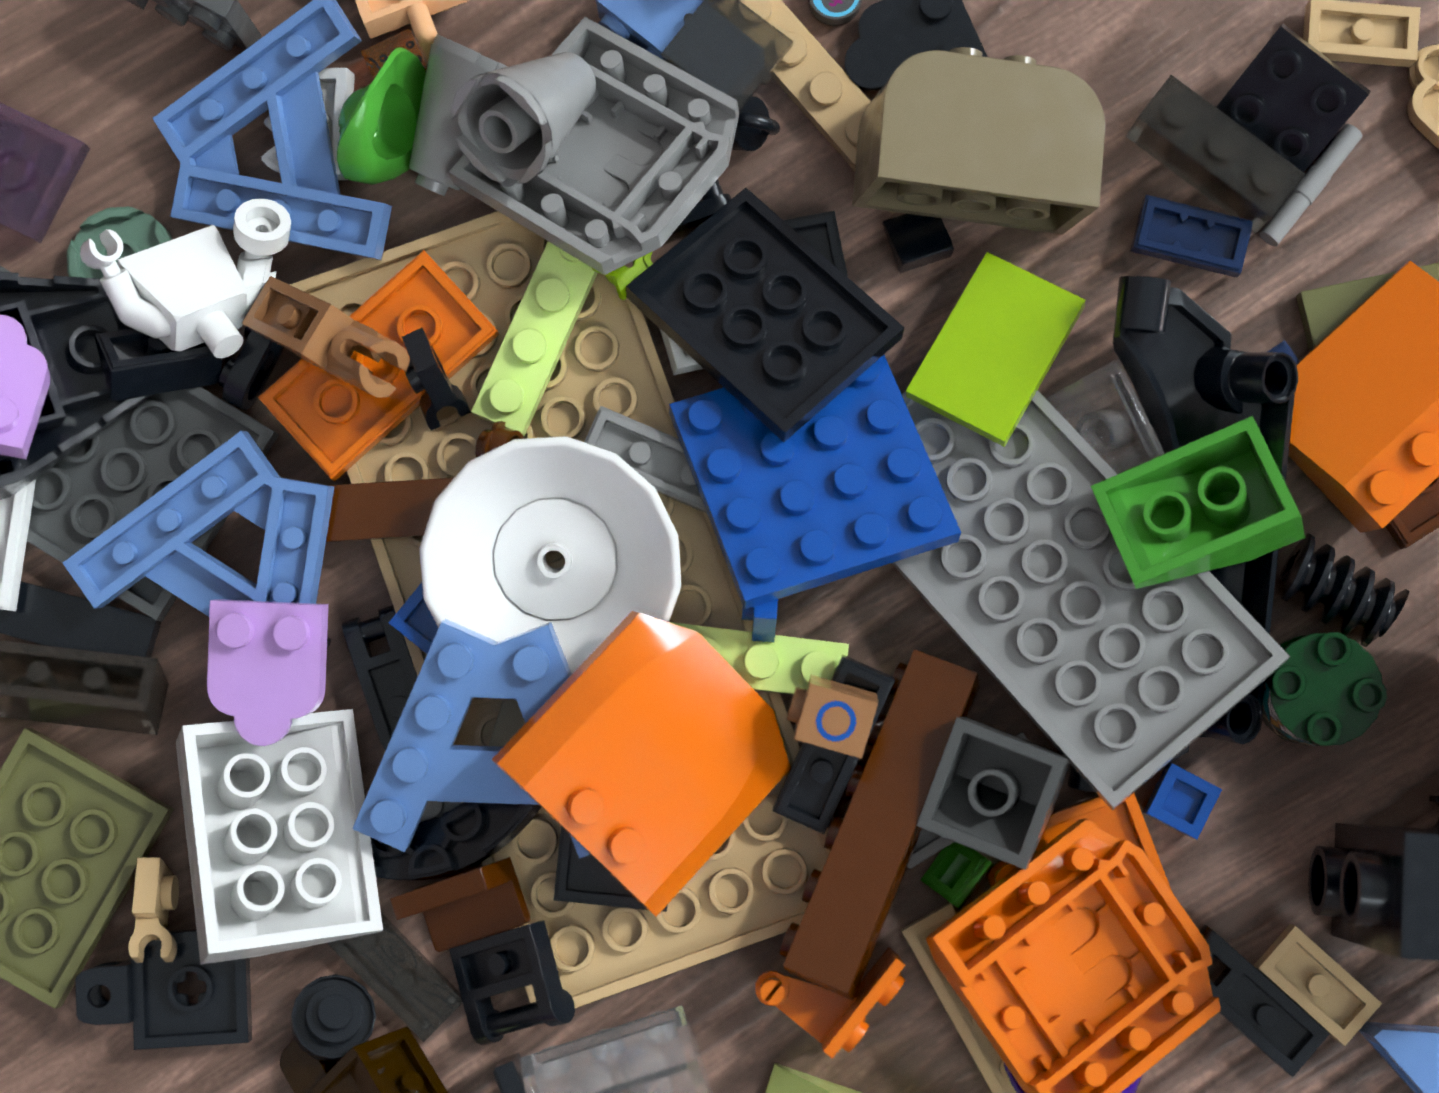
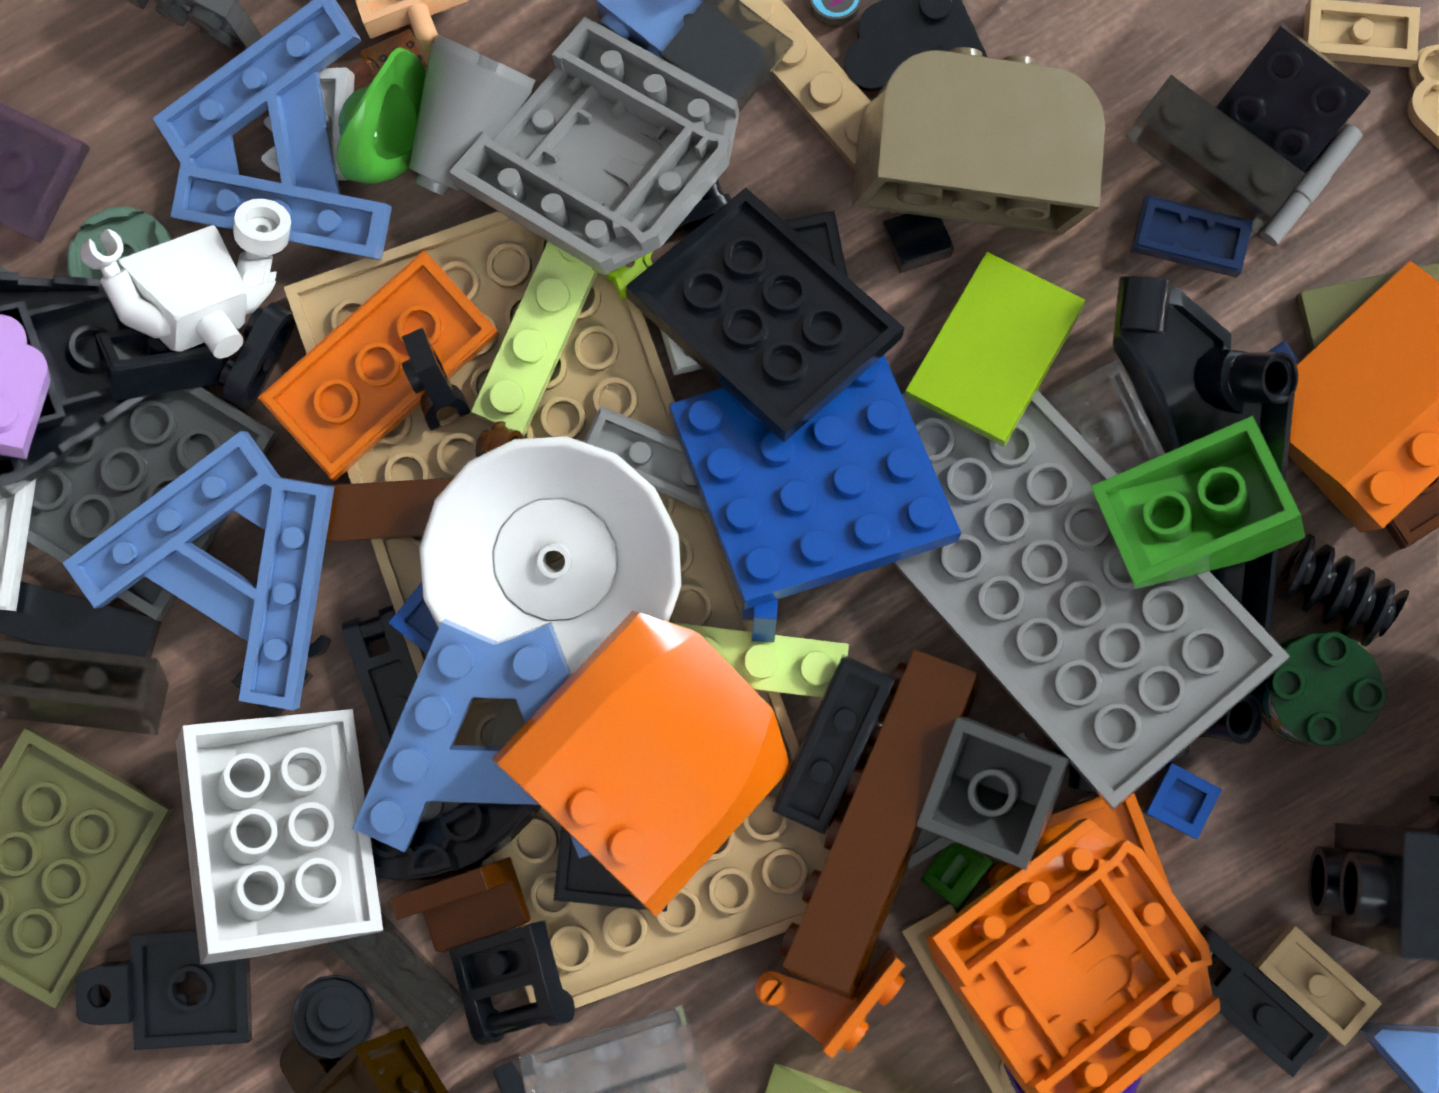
(154, 895): tan plate -> none
(266, 664): lavender plate -> none
(323, 335): medium nougat plate -> none
(521, 114): light grey cone -> none
(754, 126): black tile -> none
(833, 715): medium nougat brick -> none

